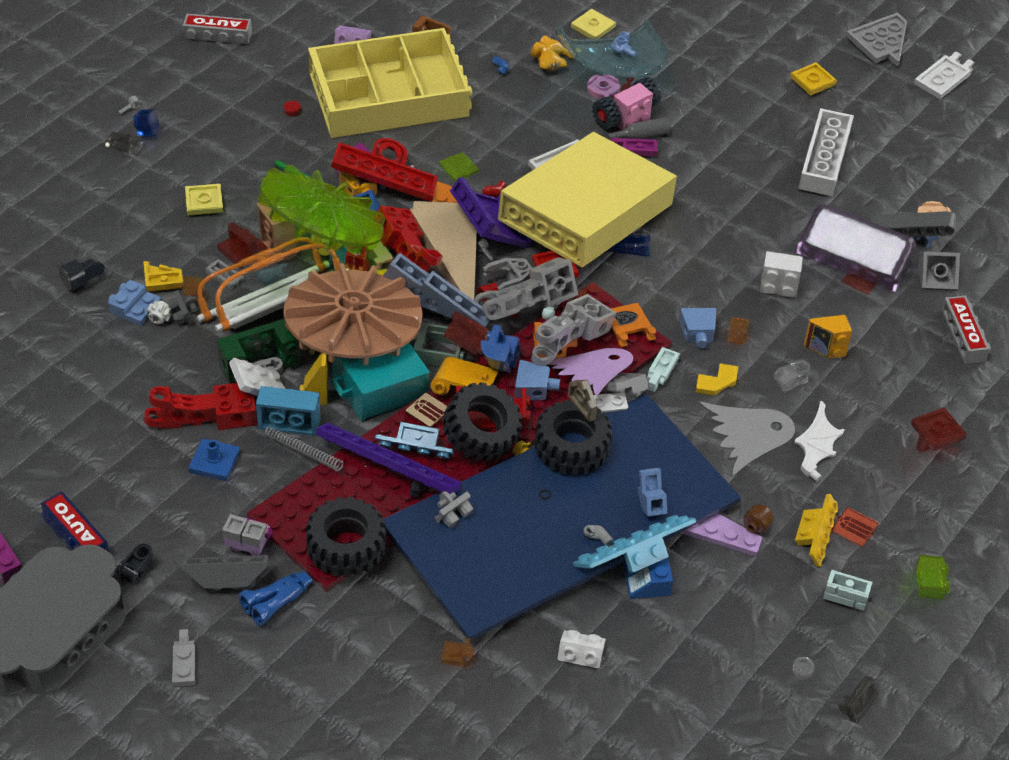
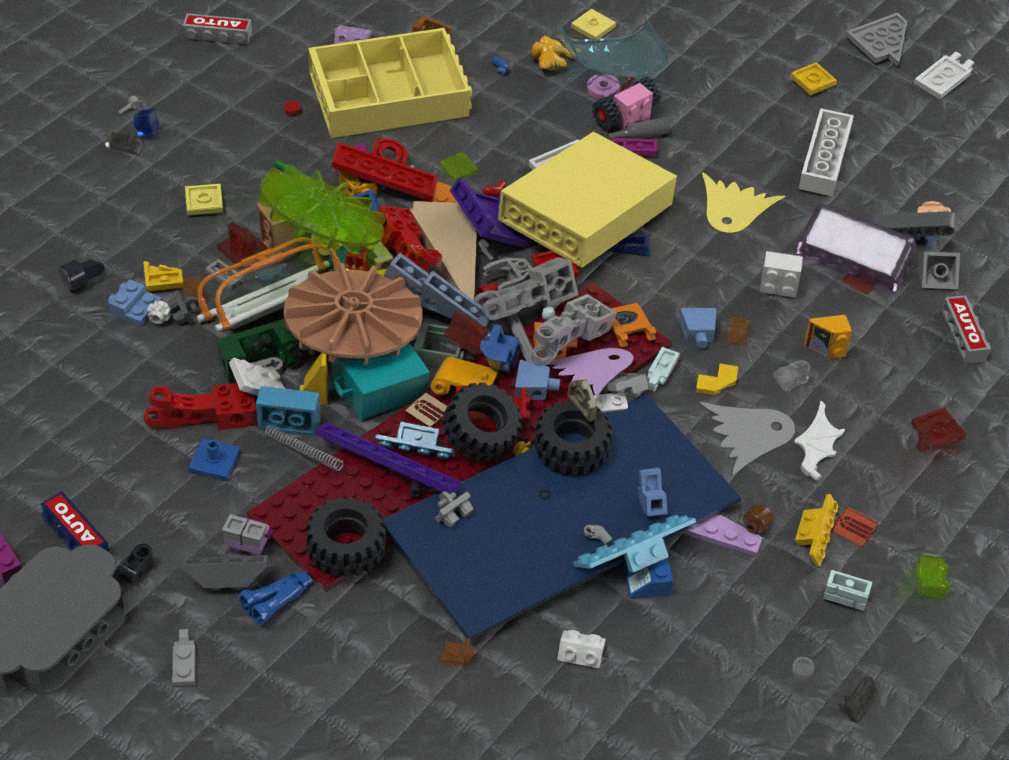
(519, 331): none -> light grey axle
(621, 45): medium blue piece -> none
(731, 203): none -> light yellow piece

